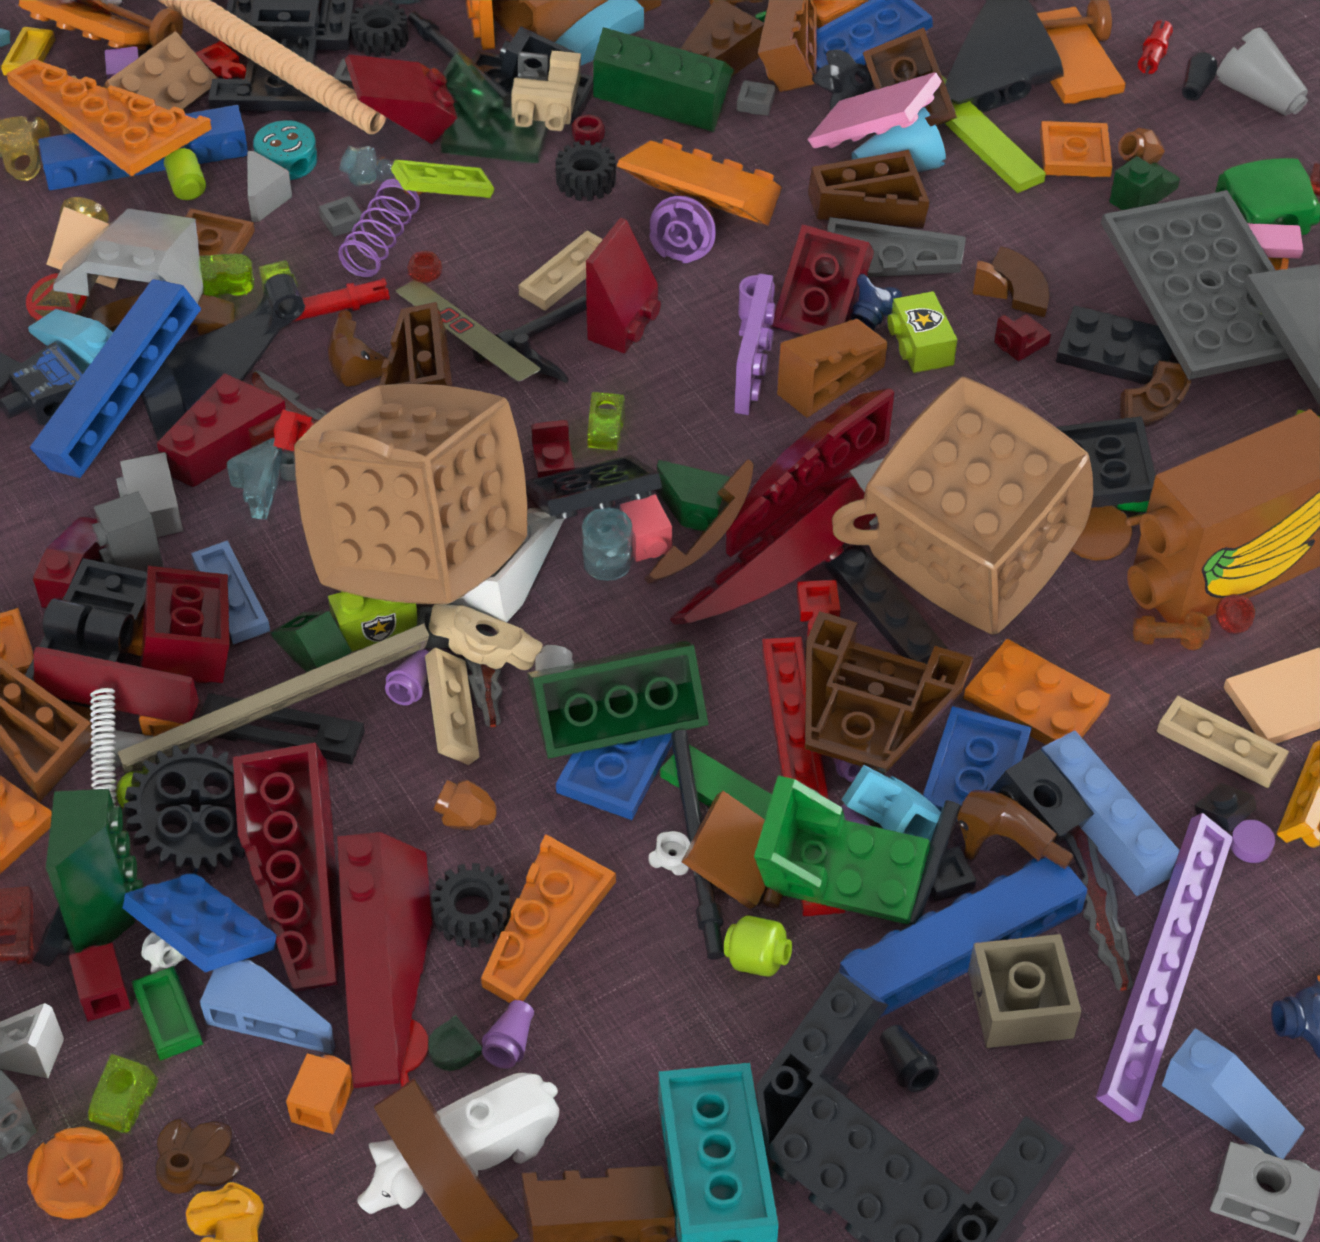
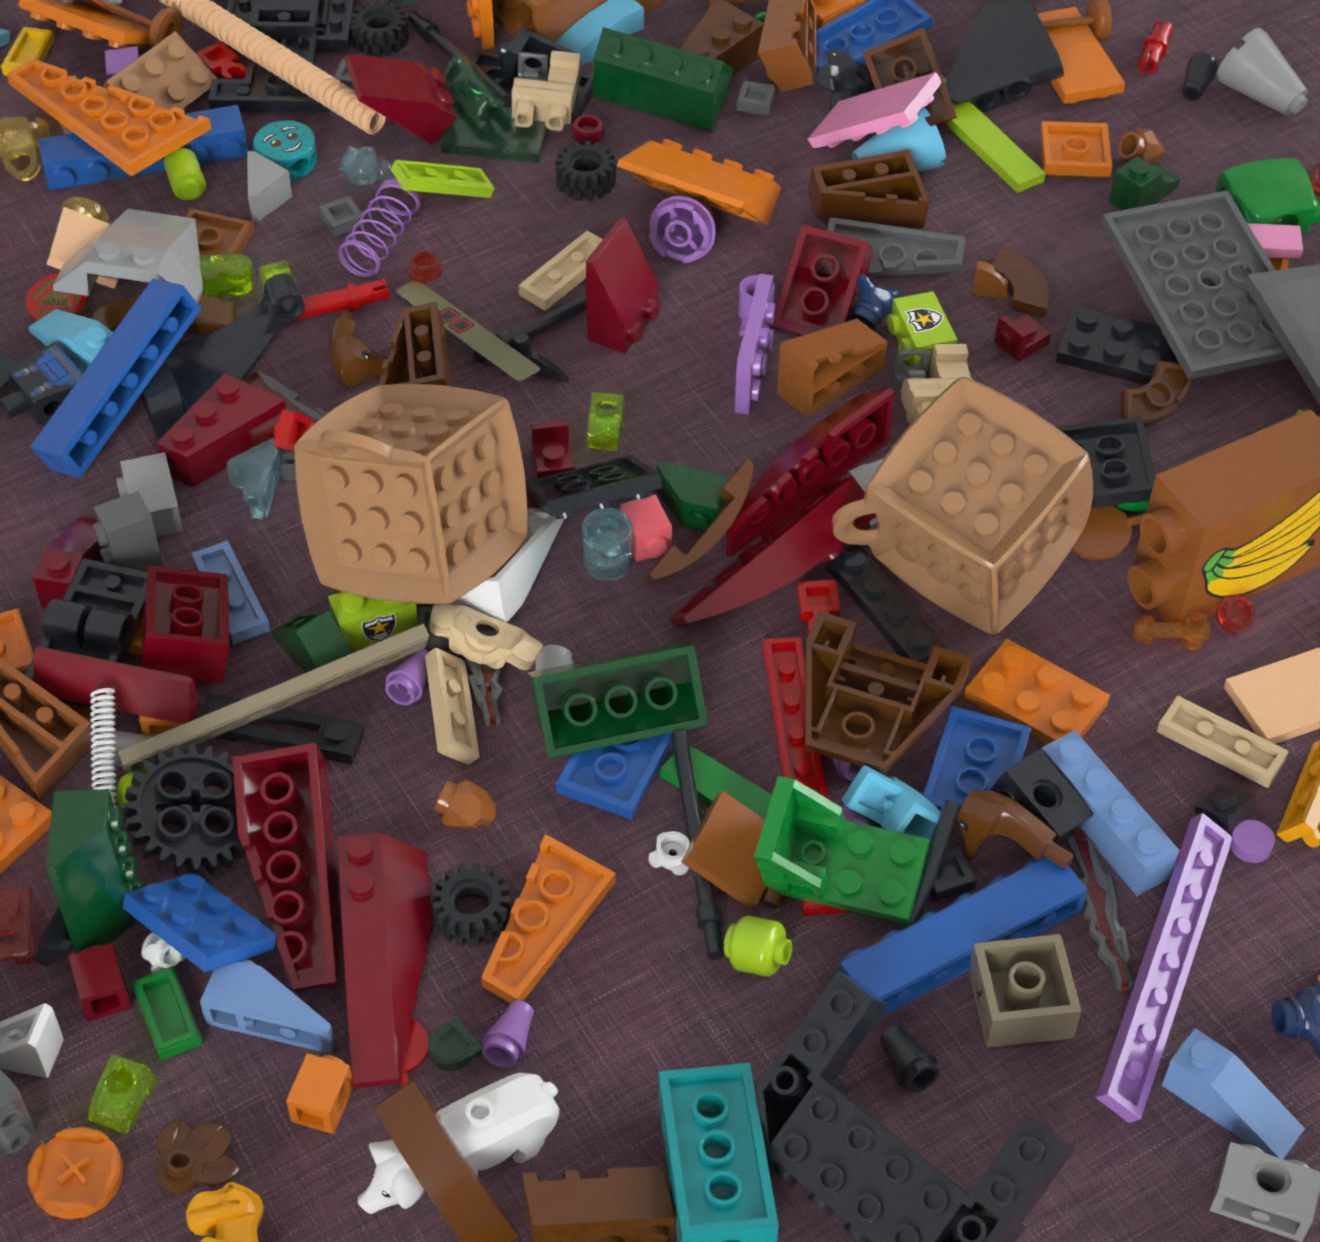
(946, 366): none -> tan hips

